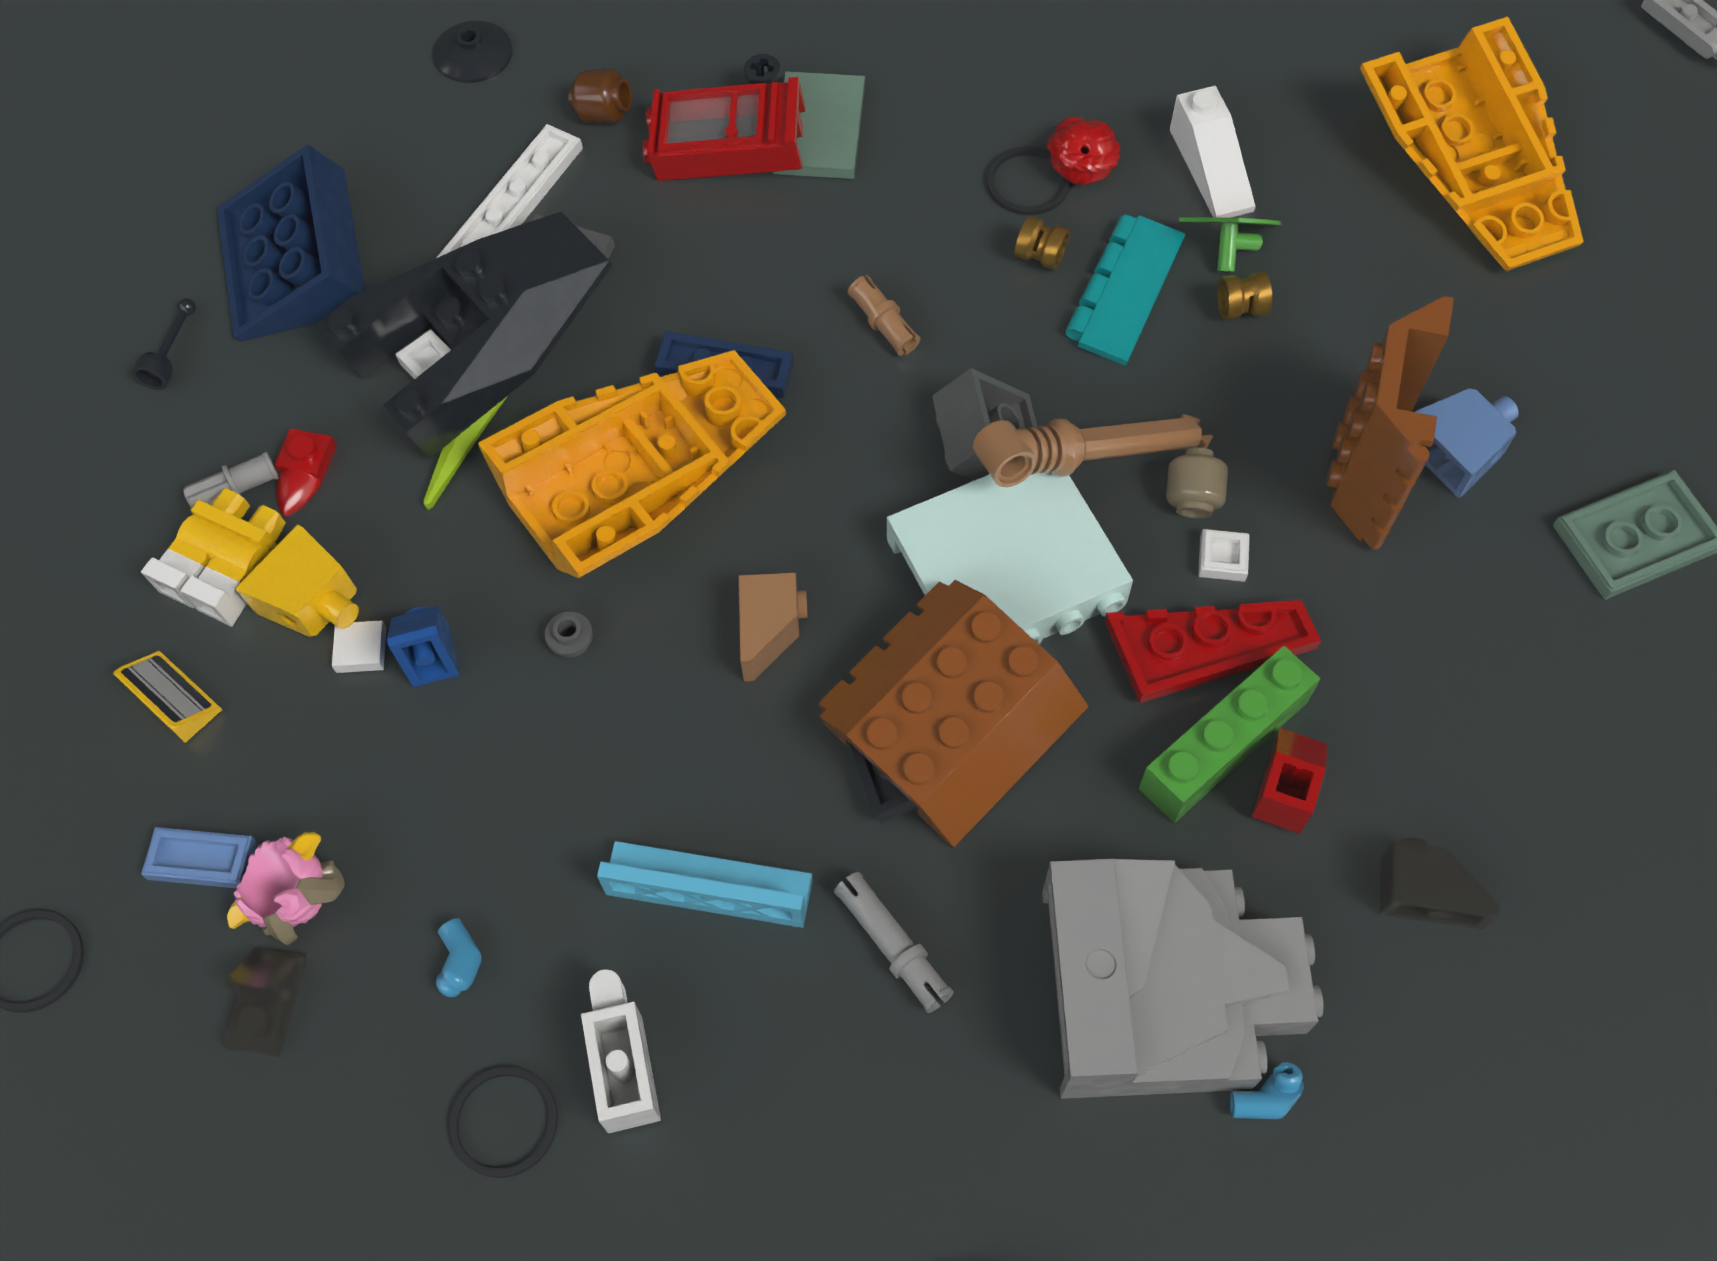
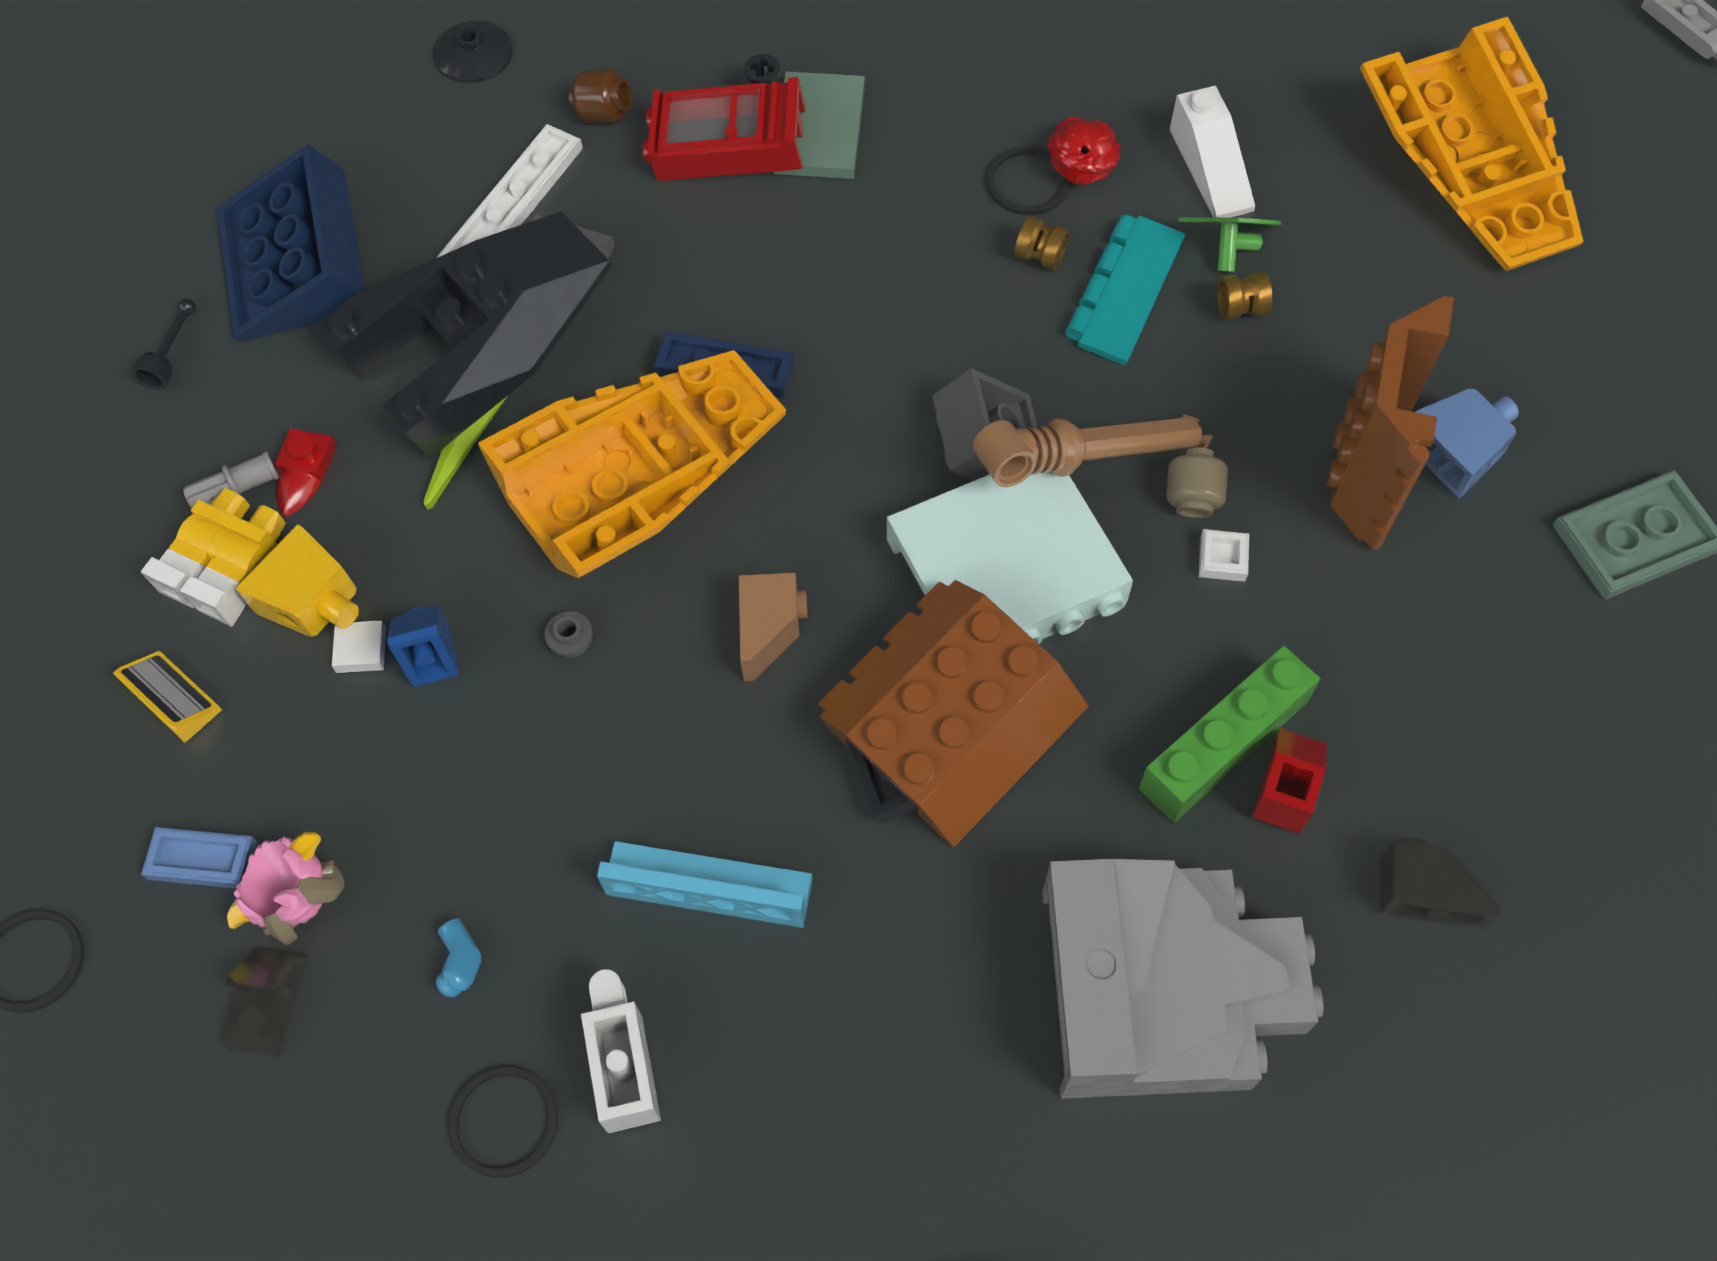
(422, 353): white plate -> none
(883, 315): medium nougat pin -> none
(906, 958): light grey pin -> none
(1199, 646): red wing -> none
(1274, 1097): dark azure arm -> none

